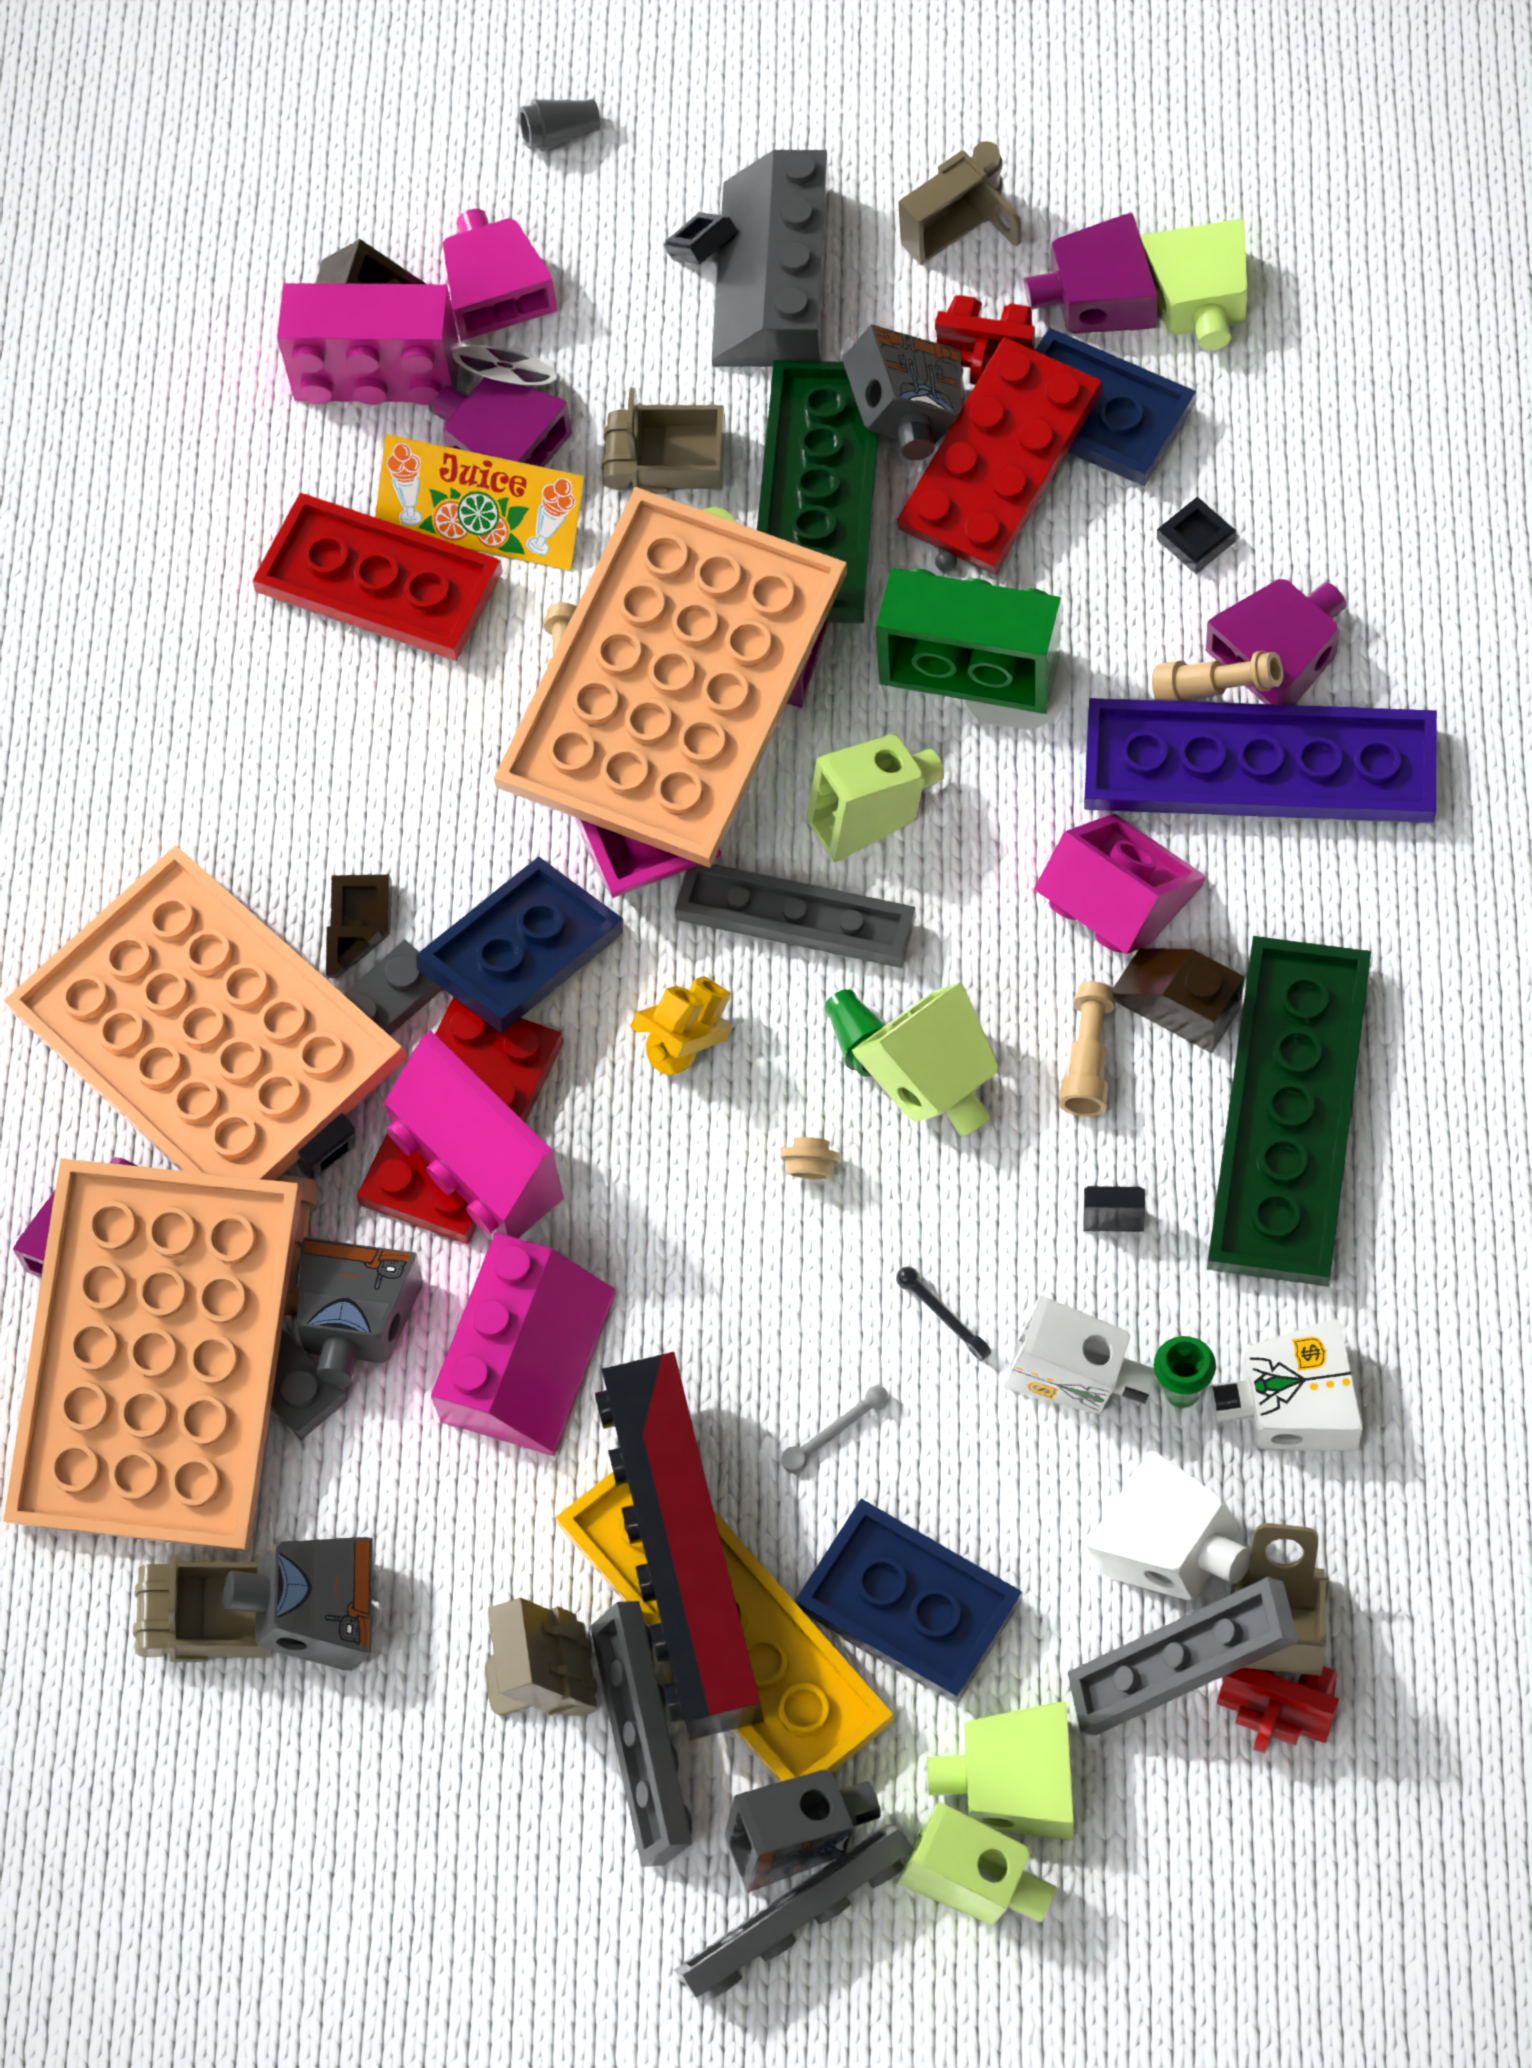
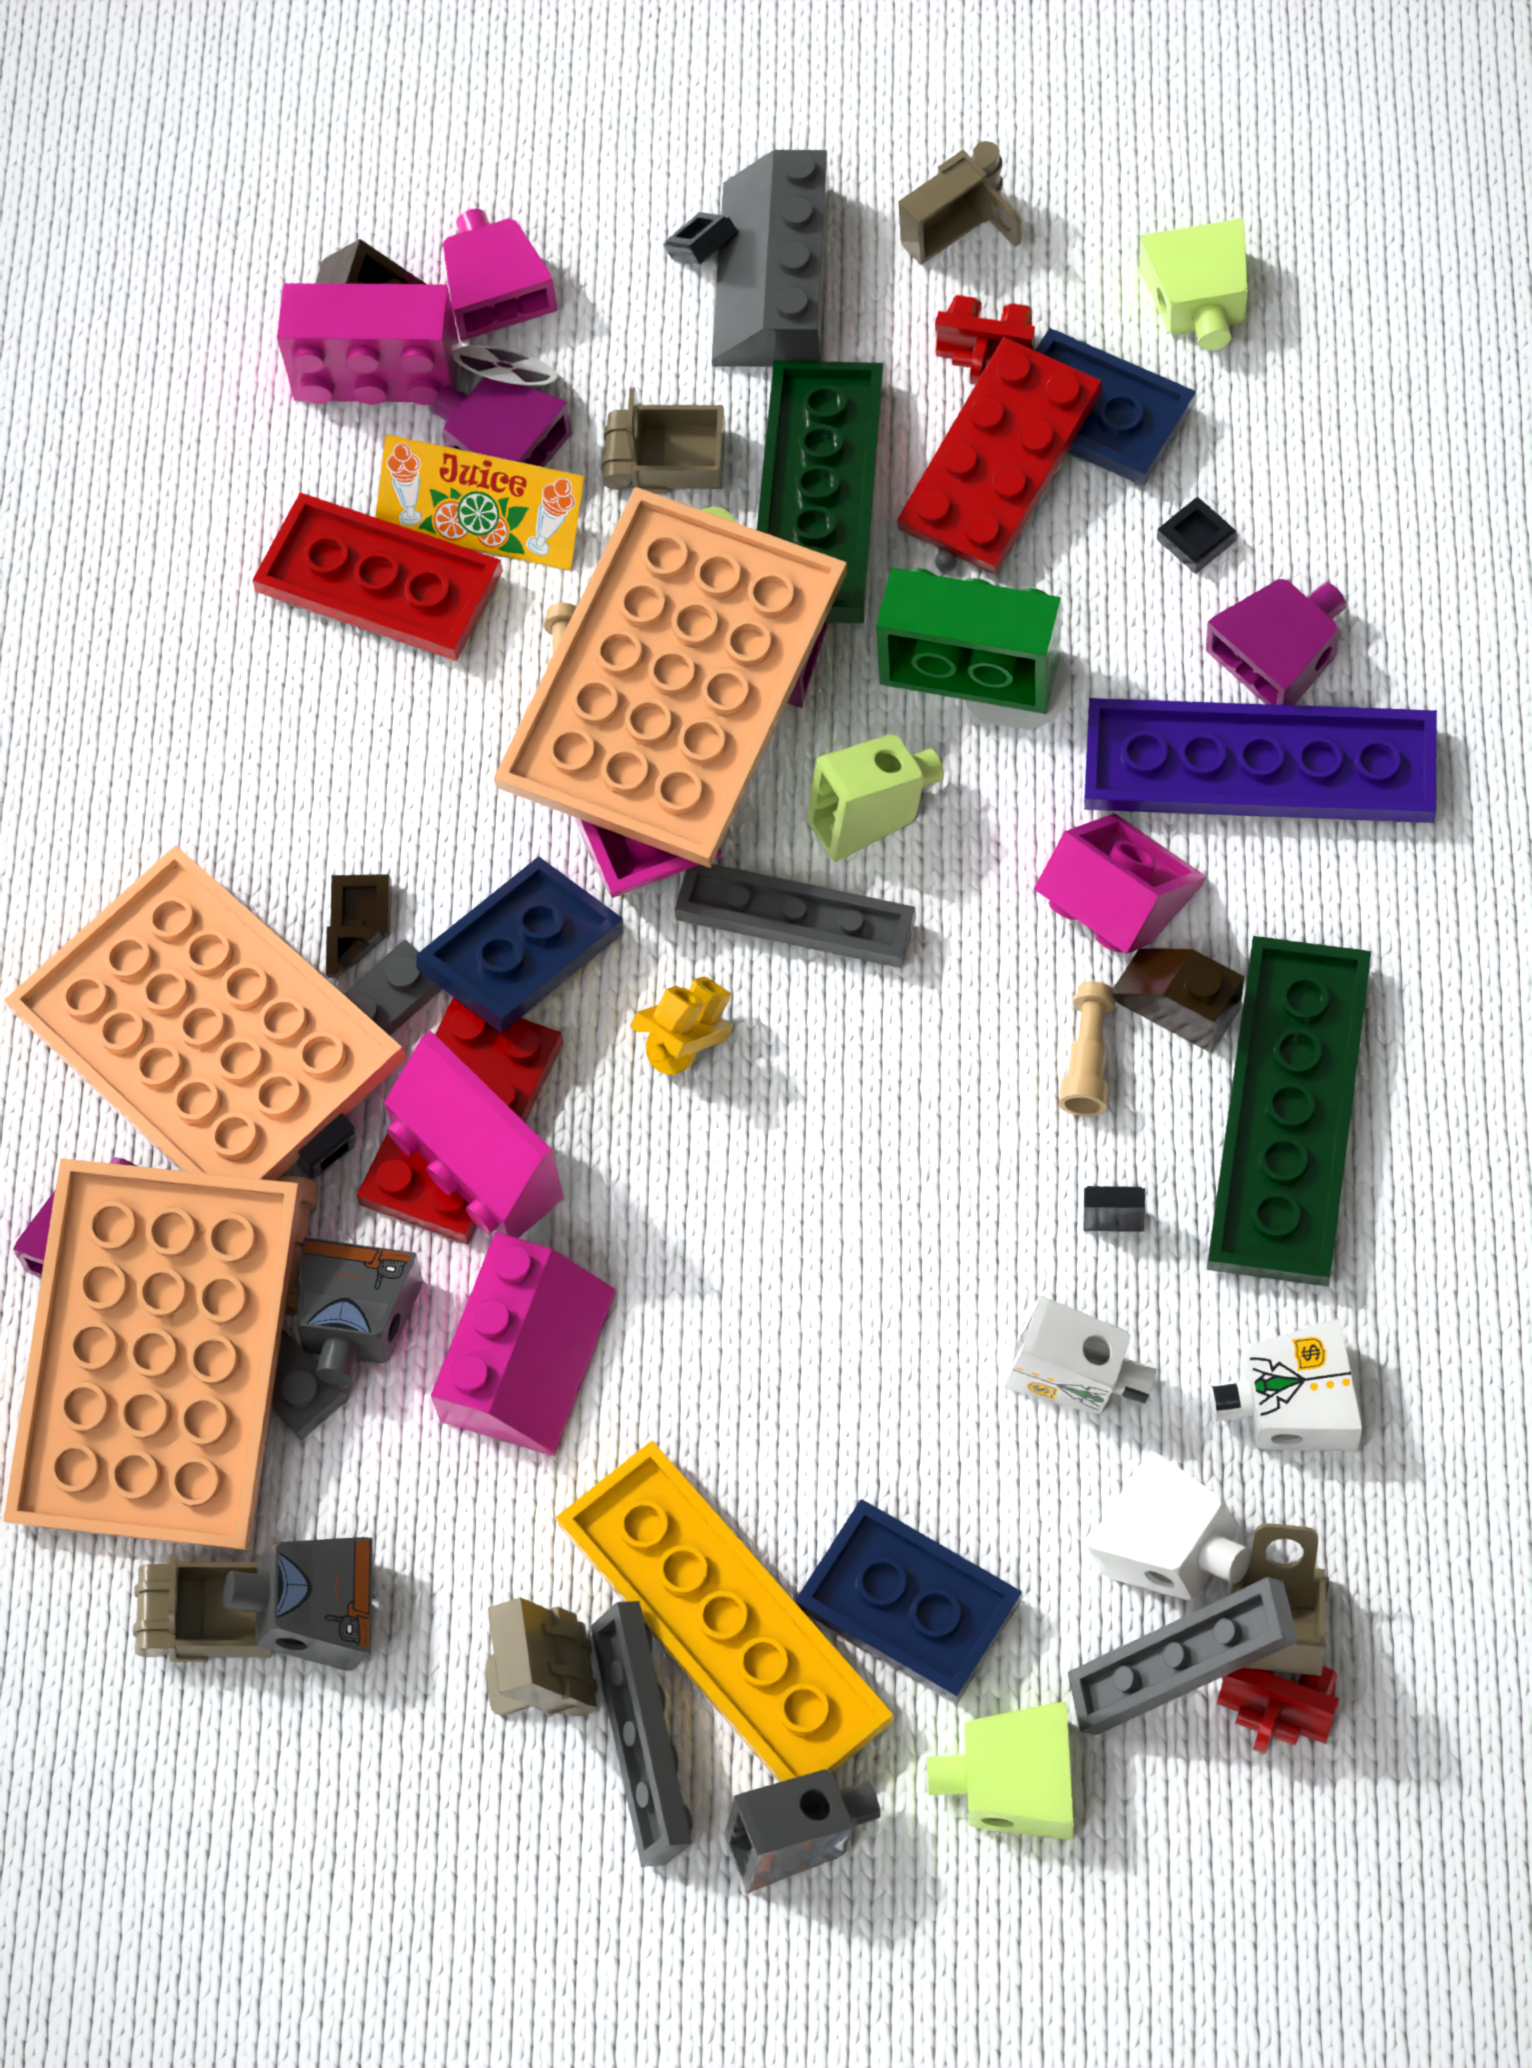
(556, 121): dark grey cone -> none
(681, 1545): brick -> none
(772, 1928): dark grey plate -> none
(794, 1458): light grey hinge -> none
(810, 1159): tan plate -> none
(852, 1025): green cone -> none
(905, 387): dark grey torso -> none
(909, 1278): black hinge -> none
(933, 1059): yellowish green torso -> none
(947, 1865): yellowish green torso -> none
(1098, 279): magenta torso -> none
(1184, 1369): green cone -> none
(1186, 682): tan piece -> none

